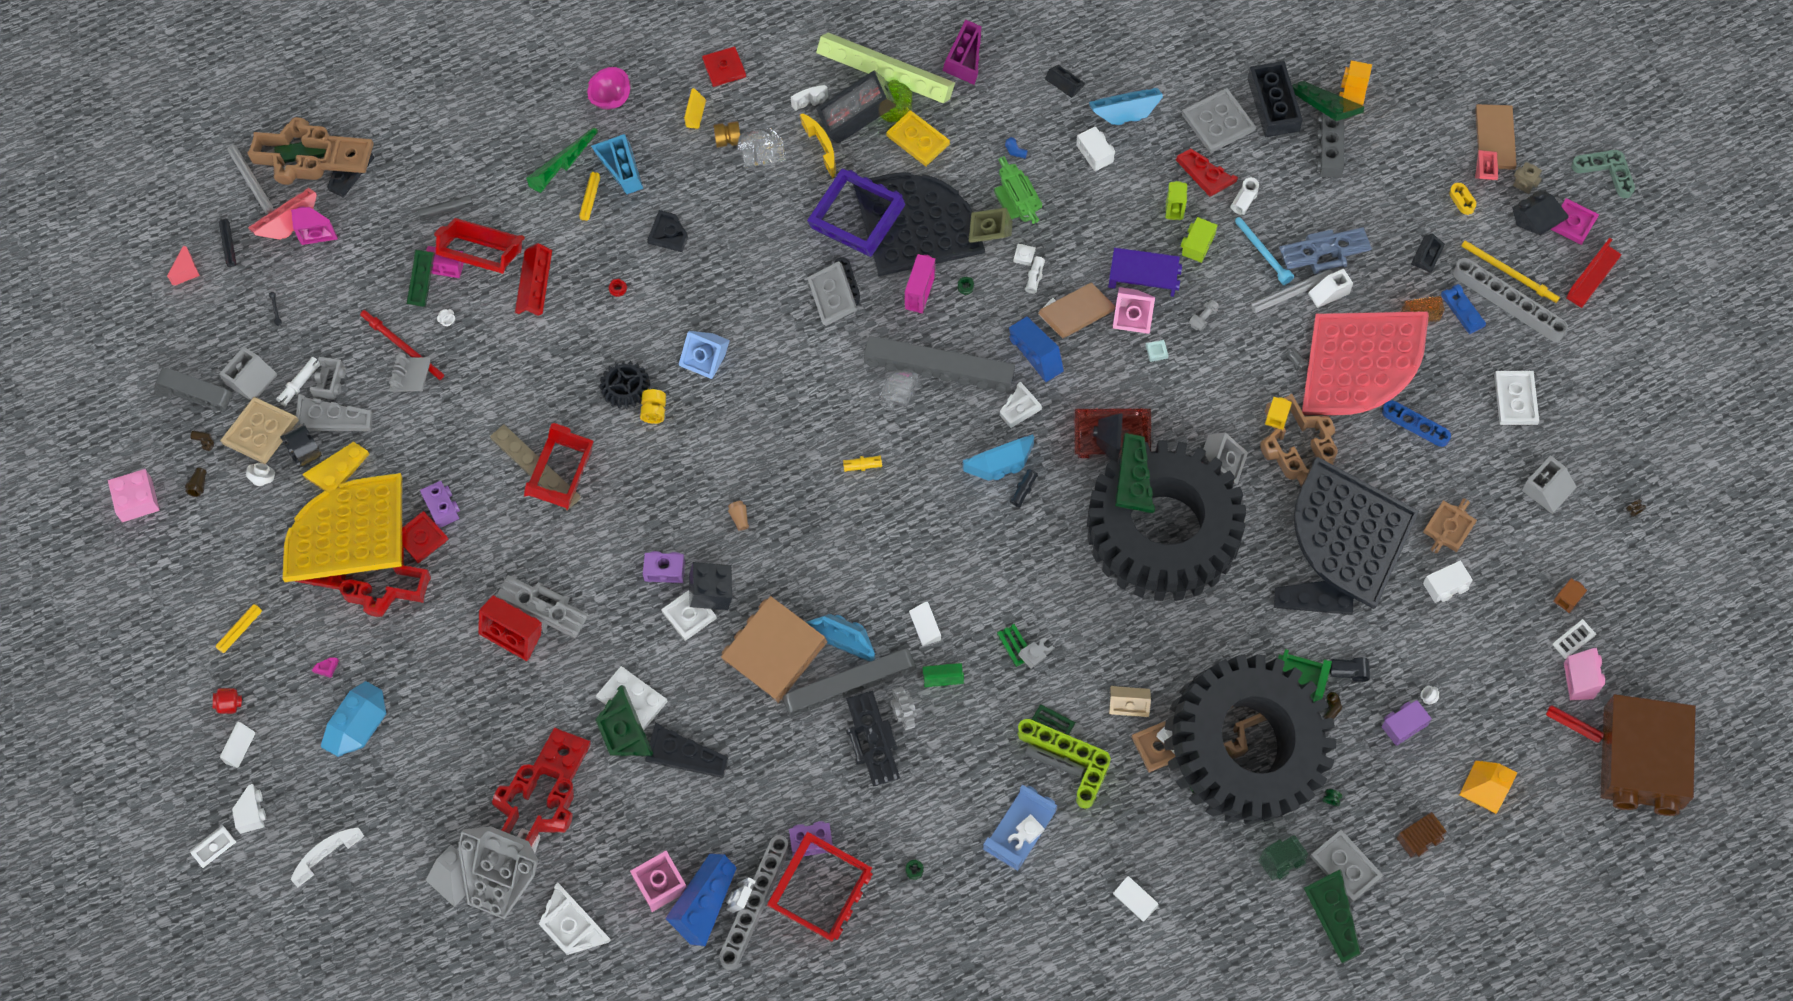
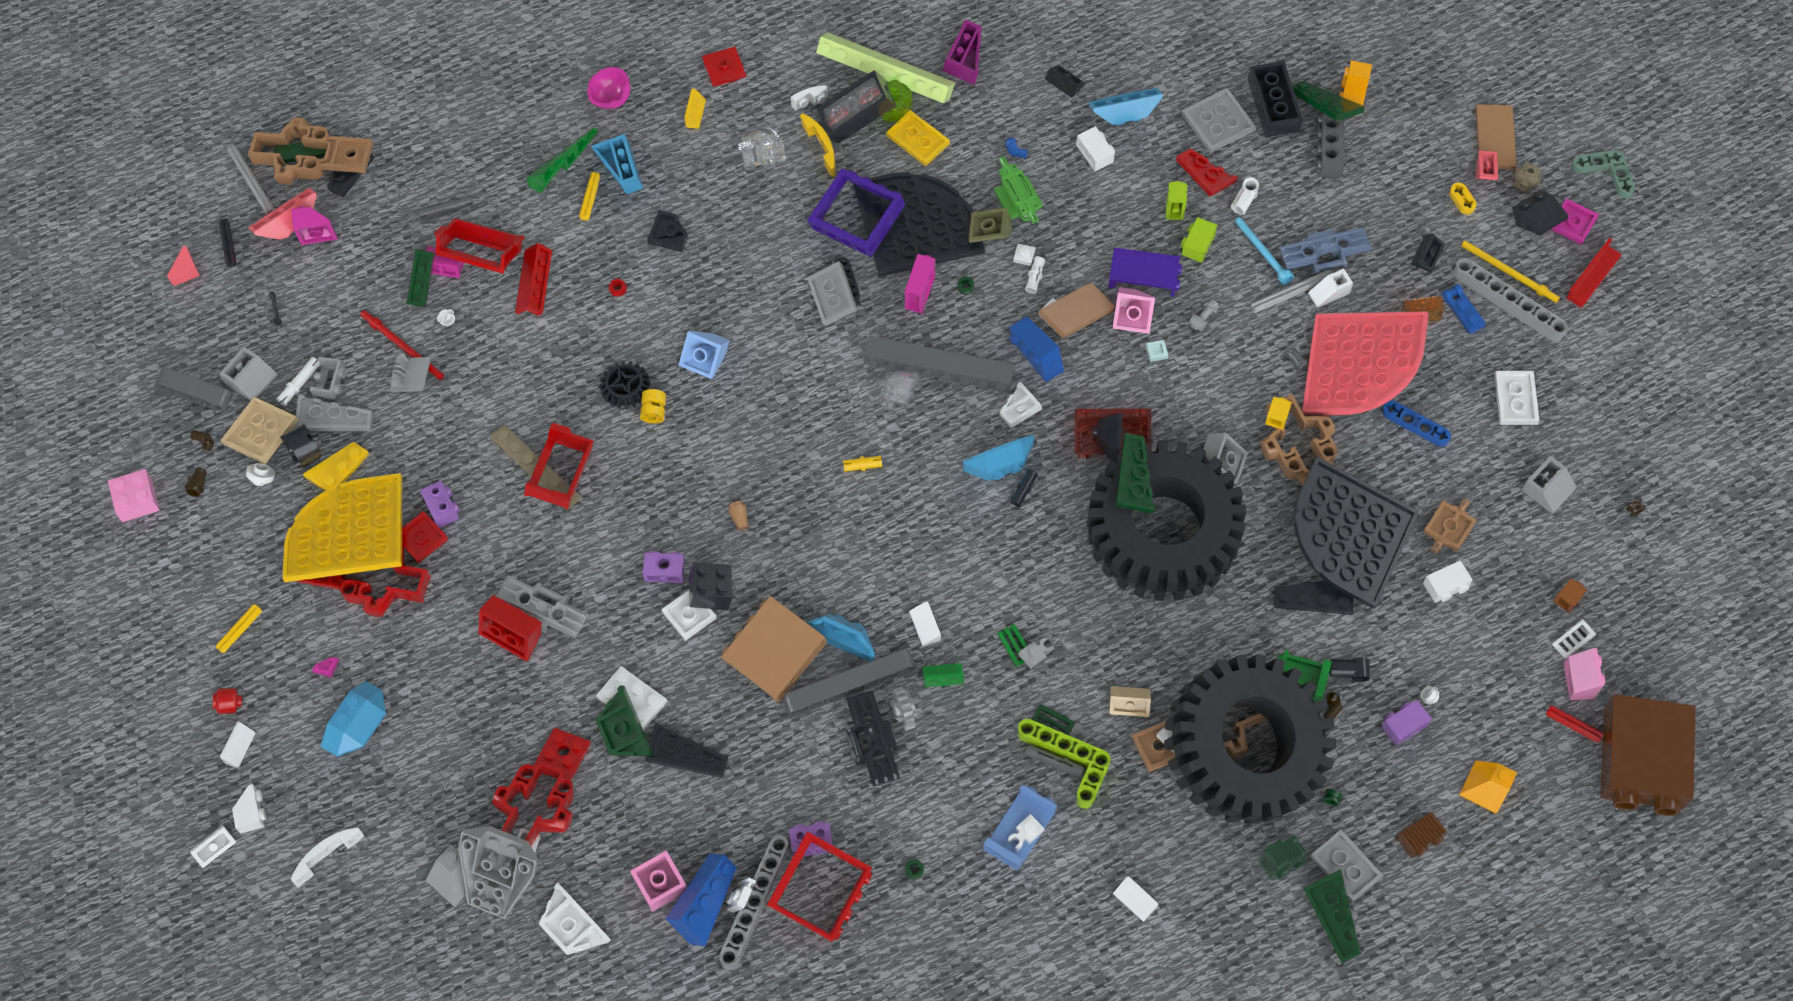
(727, 134): pearl gold wheel -> none

